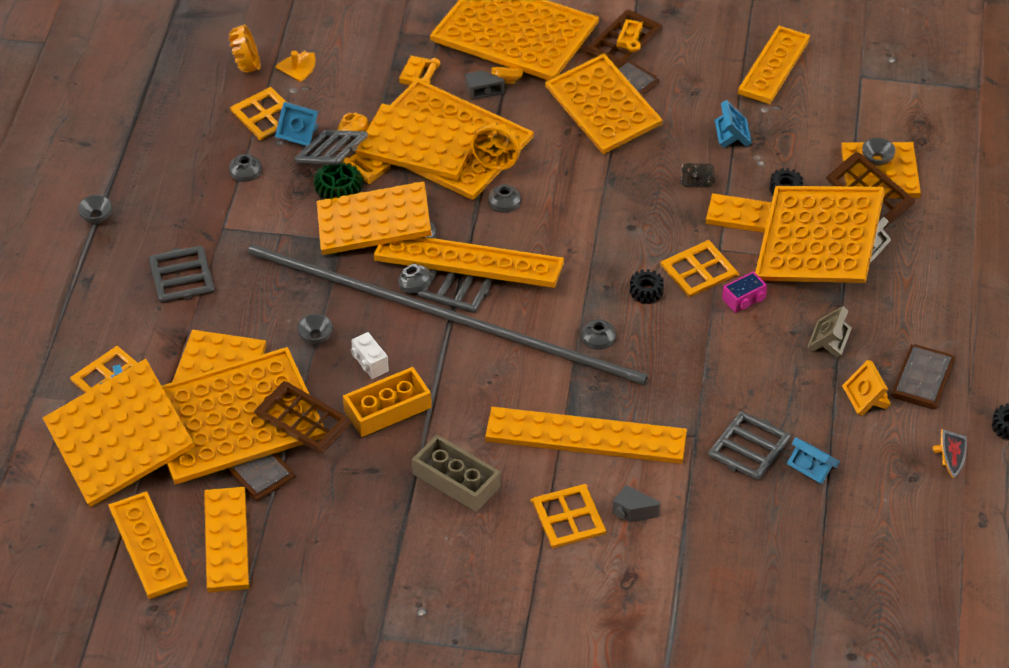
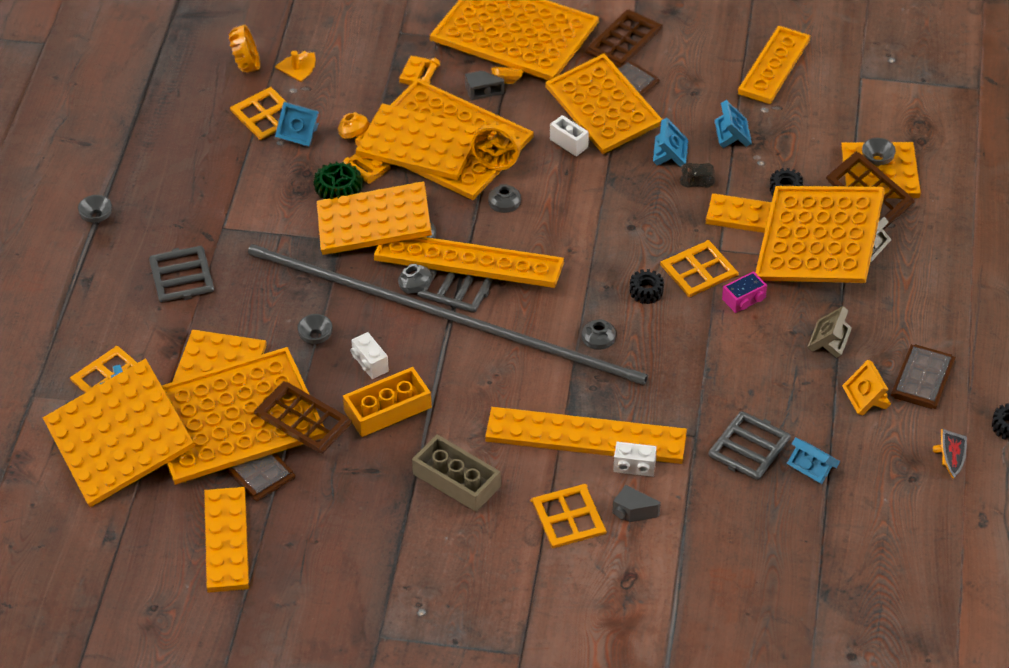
(148, 545): light orange plate -> none
(247, 171): dark grey piece -> none
(328, 158): dark grey bar -> none
(569, 135): none -> white brick
(630, 35): light orange hinge -> none
(635, 459): none -> white brick
(670, 144): none -> dark azure bracket

